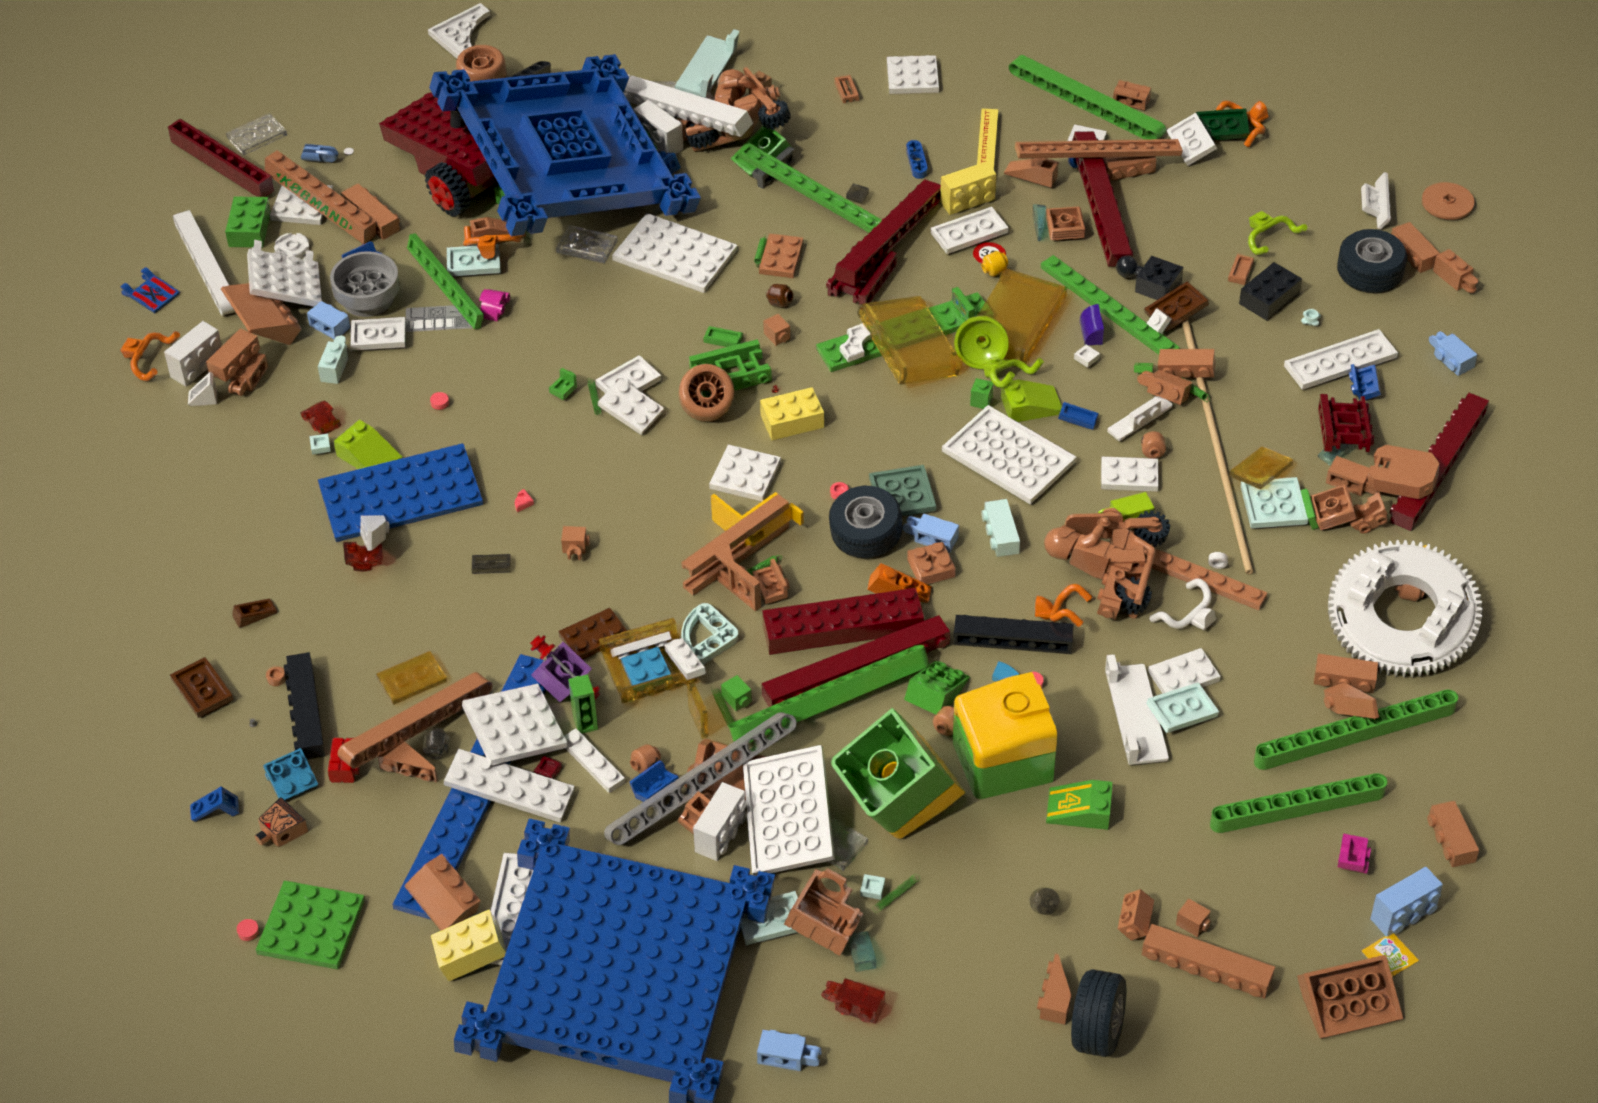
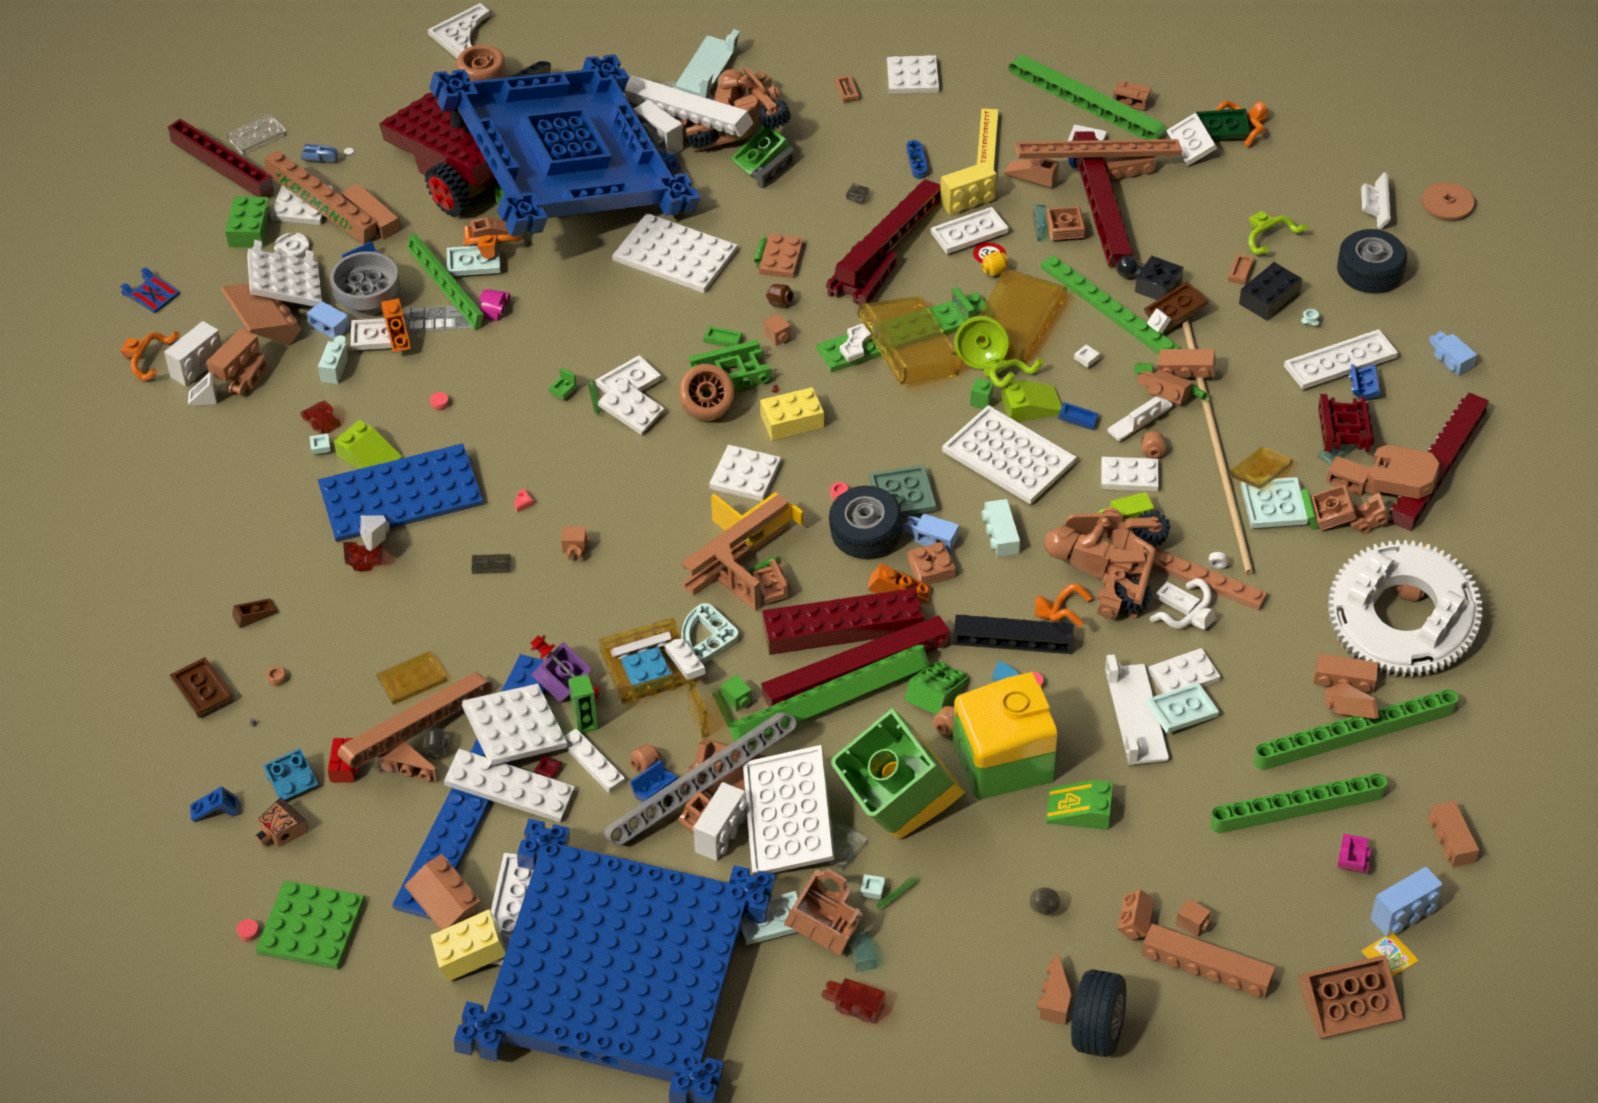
(203, 259): white beam -> none
(305, 705): black brick -> none
(395, 325): none -> orange slope
(585, 635): reddish brown plate -> none
(586, 244): clear plate -> none
(786, 1051): light blue brick -> none
(809, 187): bright green plate -> none
(1092, 325): dark purple brick -> none
(1177, 598): none -> white plate
(1419, 250): nougat brick -> none
(1455, 271): nougat brick -> none

